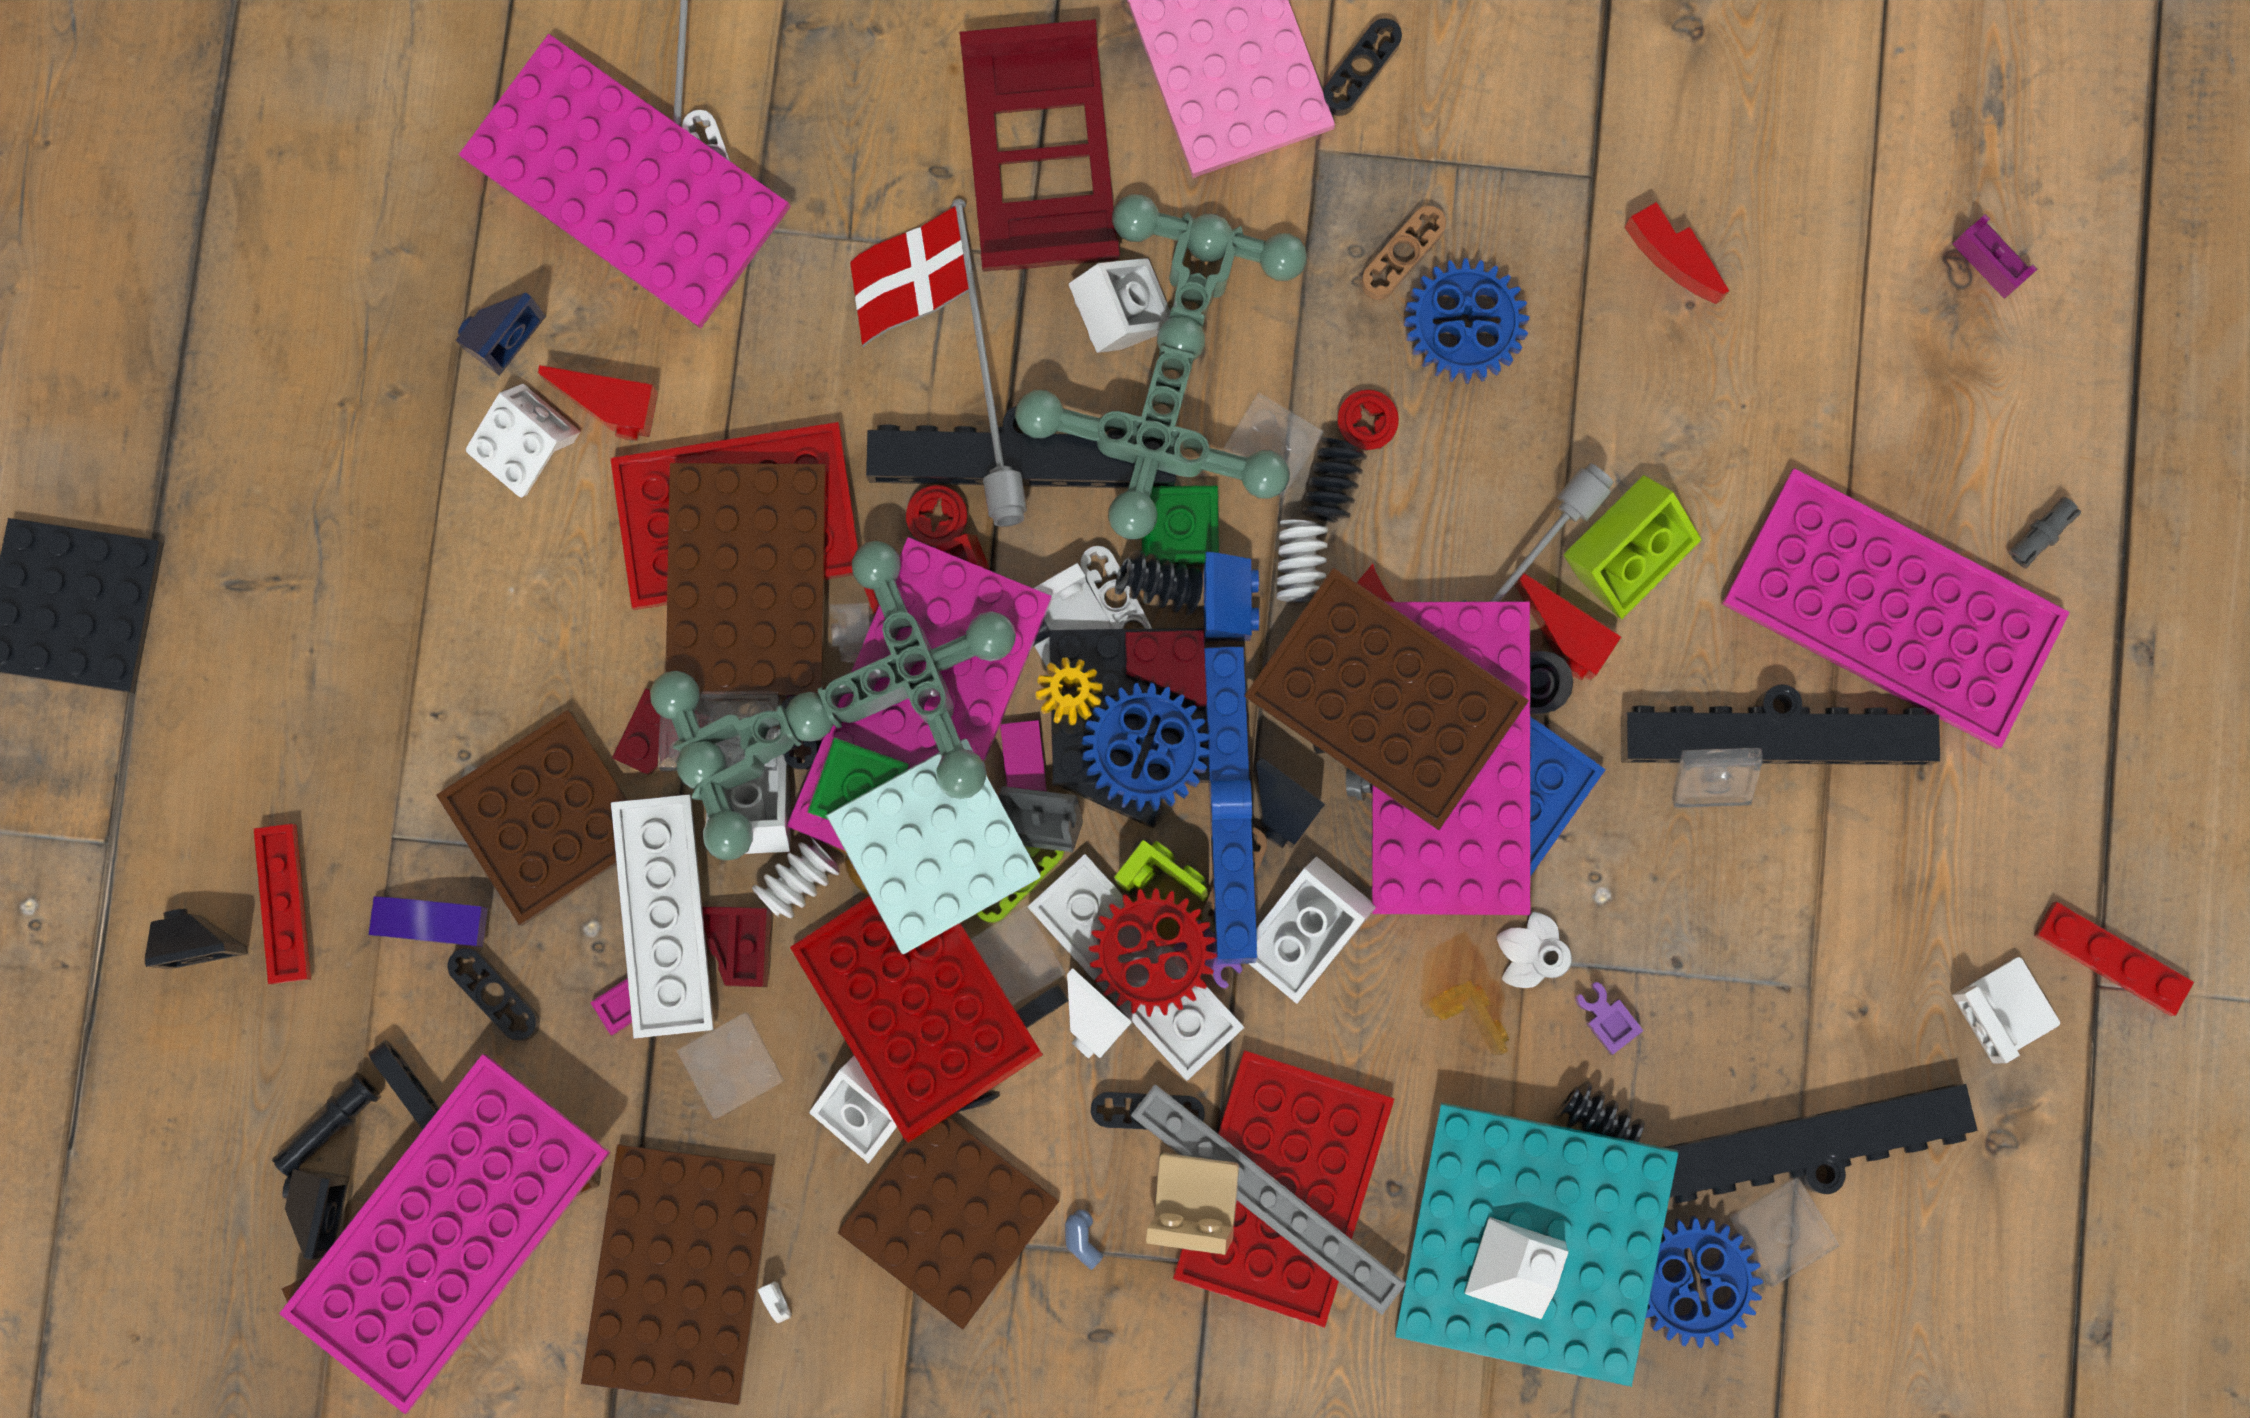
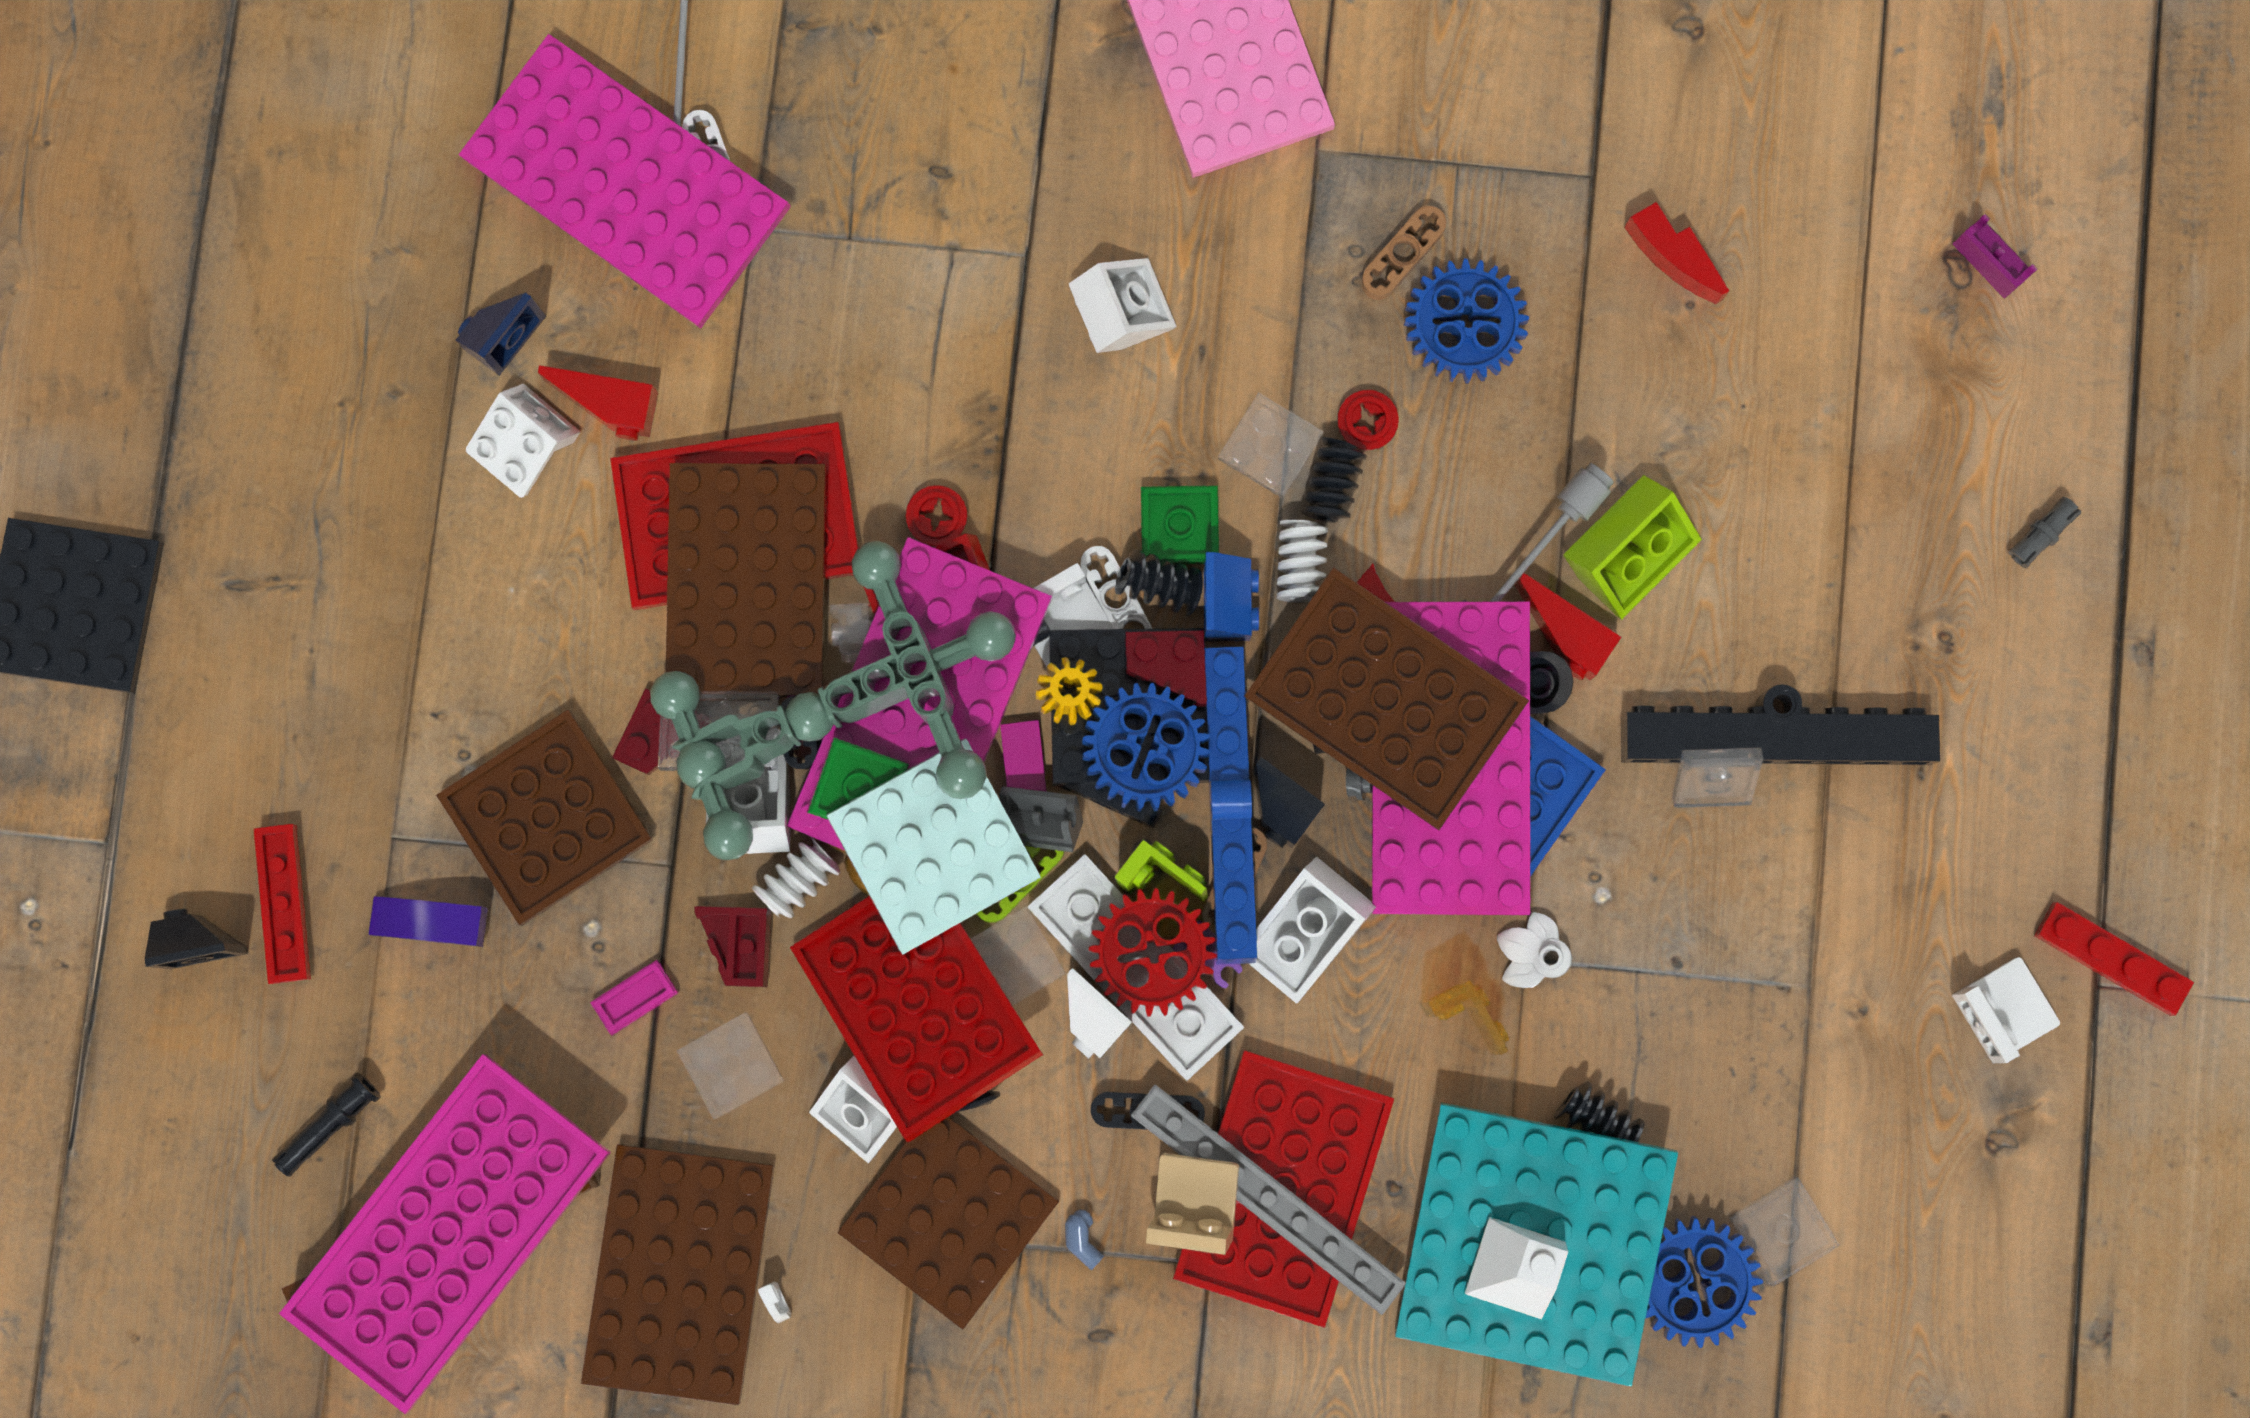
(315, 1208): black slope -> none
(404, 1082): black beam -> none
(465, 981): black beam -> none
(662, 916): white plate -> none
(916, 278): flag -> none
(969, 455): black hinge -> none
(1029, 72): dark red piece -> none
(1042, 1006): black beam -> none
(1180, 343): sand green piece -> none
(1386, 52): black beam -> none
(1612, 1022): medium lavender plate -> none
(1824, 1140): black hinge -> none
(1896, 608): dark pink plate -> none

